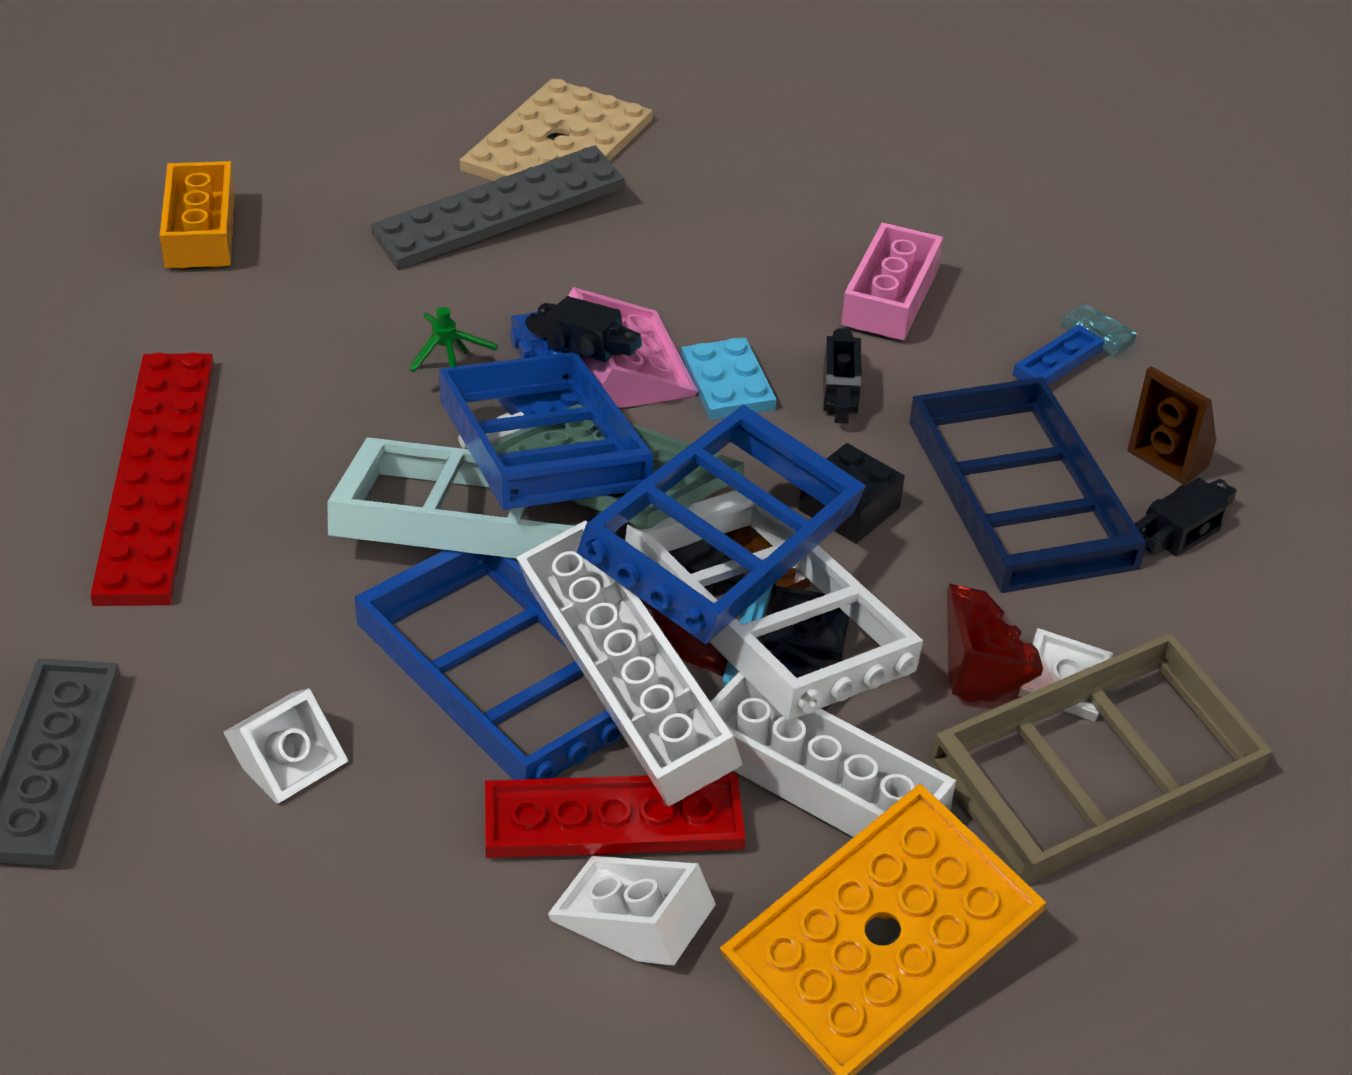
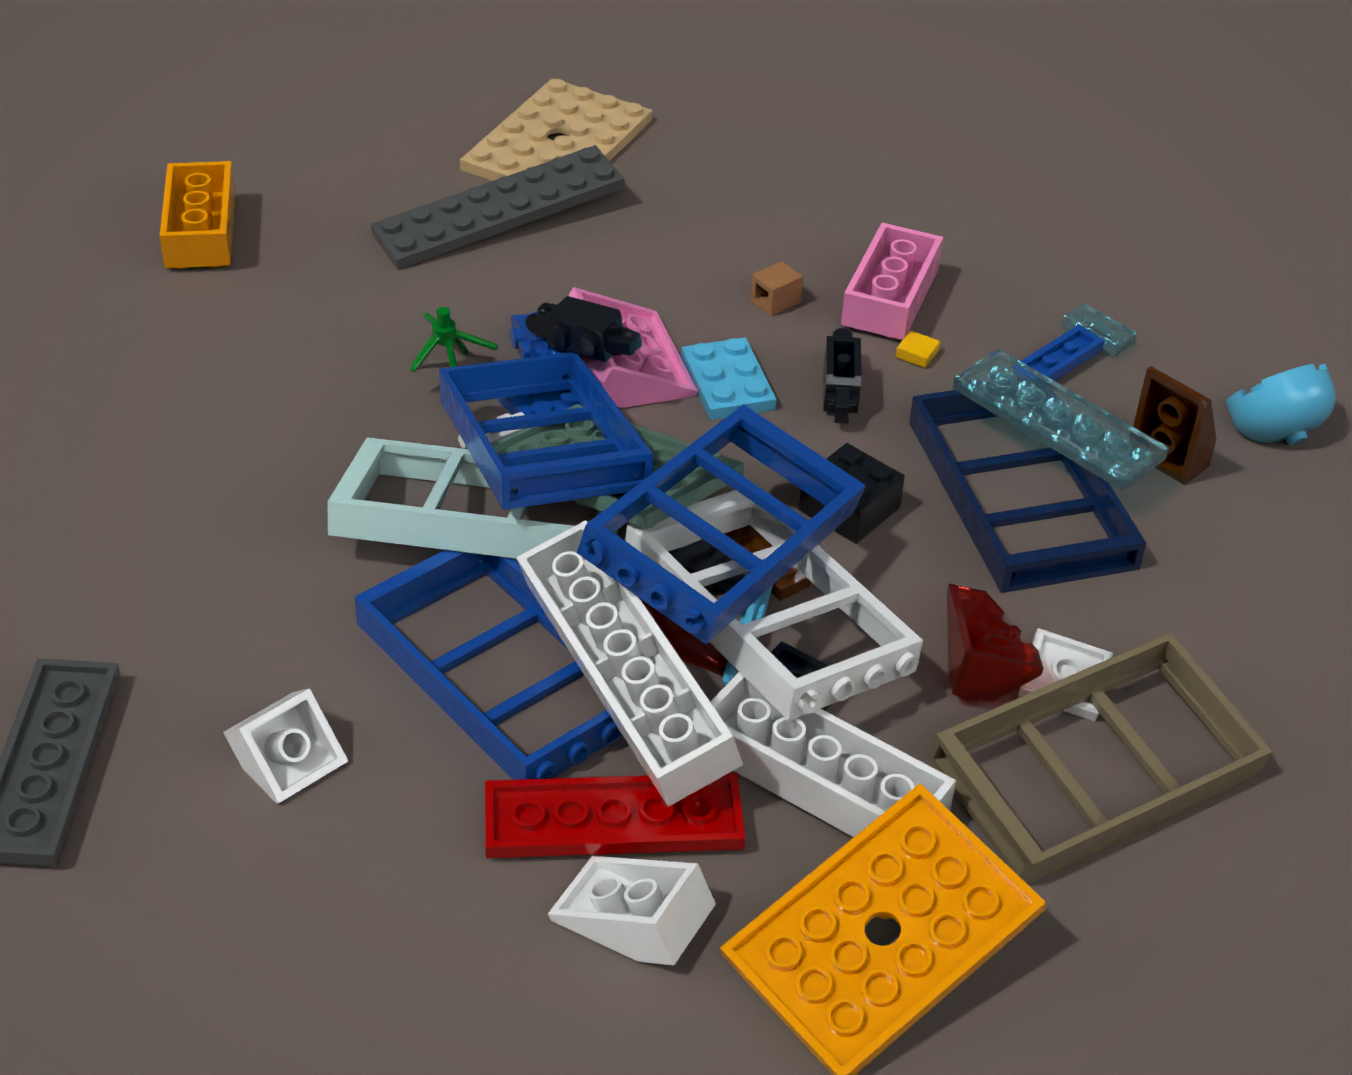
(153, 482): red plate -> none
(776, 288): none -> medium nougat brick
(817, 636): black plate -> none
(917, 349): none -> yellow tile
(1061, 419): none -> clear light blue plate
(1186, 516): black hinge -> none
(1284, 405): none -> medium azure cylinder

